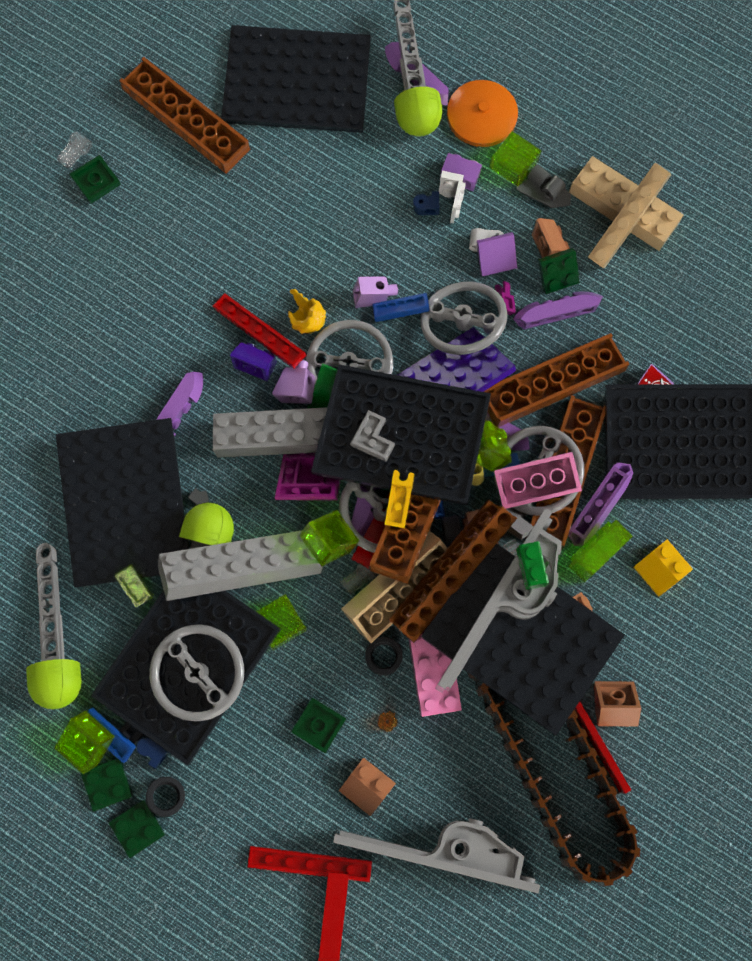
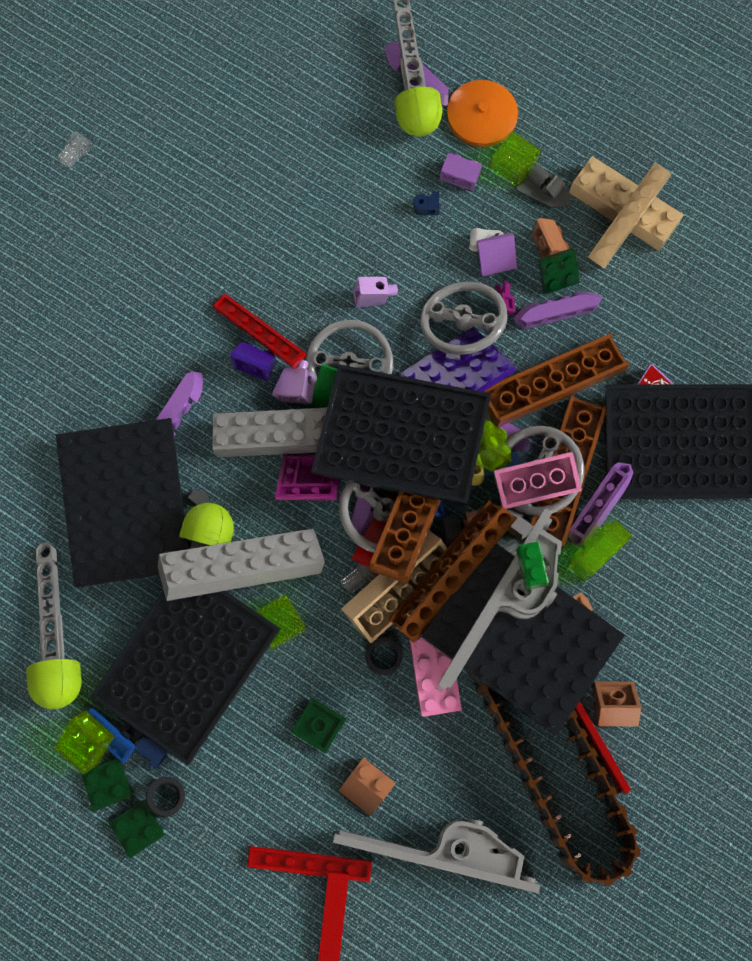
(95, 179): dark green plate -> none
(133, 585): clear neon green plate -> none
(185, 115): dark orange tile -> none
(225, 700): light grey piece -> none
(296, 79): black plate -> none
(309, 316): yellow hair -> none
(329, 538): clear neon green piece -> none
(368, 438): light grey tile -> none
(387, 716): clear orange plate -> none
(399, 500): yellow plate -> none
(401, 307): blue plate -> none
(452, 186): white bracket -> none
(663, 568): yellow slope -> none

